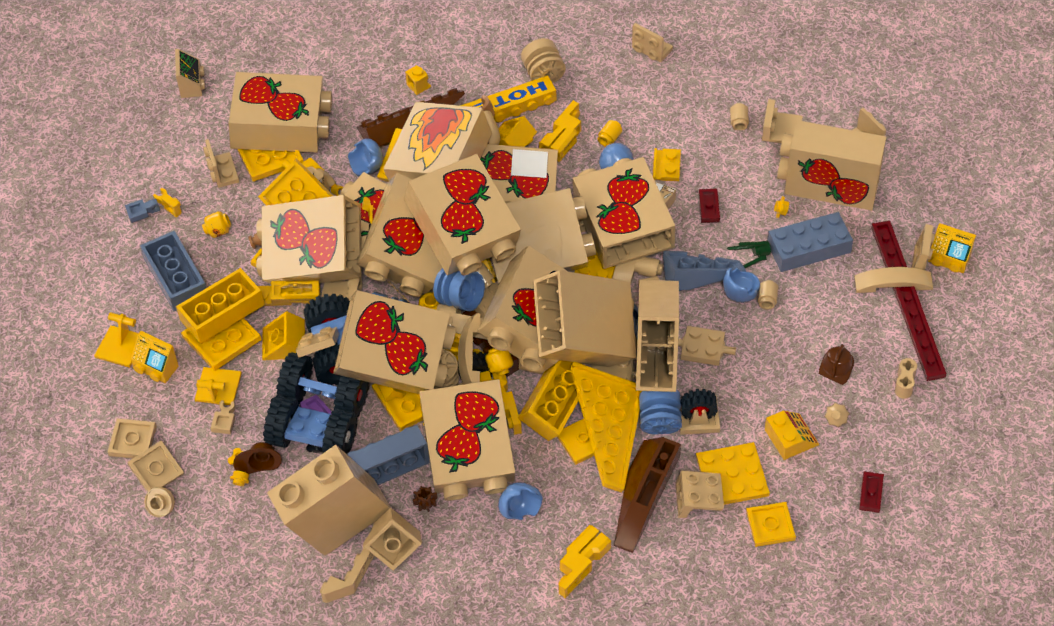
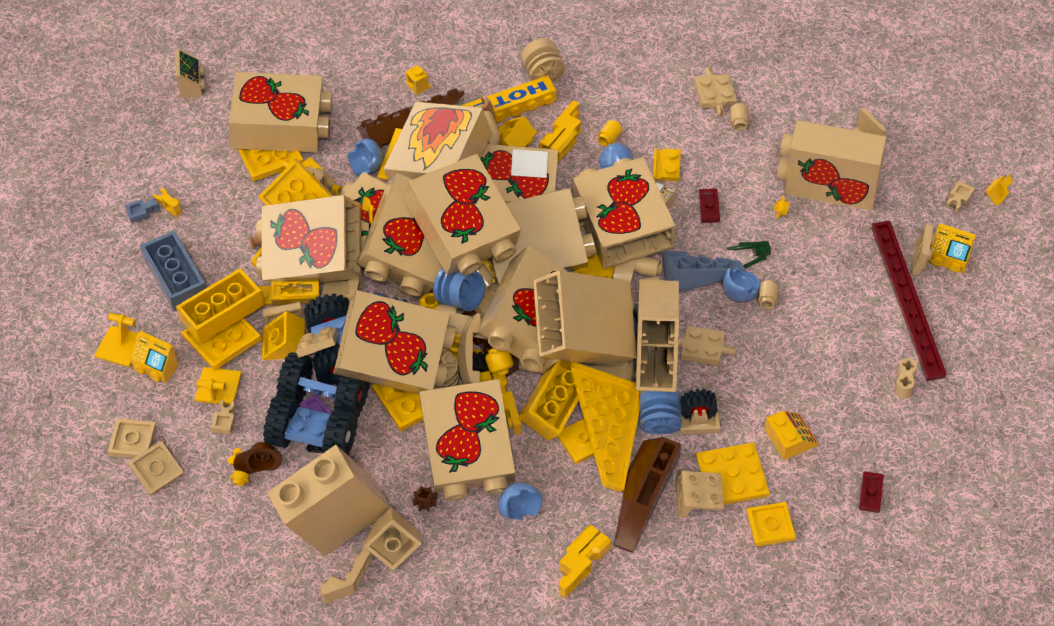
(159, 502): tan plate -> none
(216, 224): yellow head -> none
(222, 167): tan bracket -> none
(272, 313): none -> tan tile
(393, 455): sand blue brick -> none
(649, 43): tan bracket -> none
(715, 91): none -> tan plate
(778, 123): tan bracket -> none
(810, 241): sand blue brick -> none
(836, 414): tan piece -> none
(837, 364): reddish brown piece -> none
(893, 277): tan slope -> none
(960, 194): none -> tan plate
(998, 189): none -> yellow plate

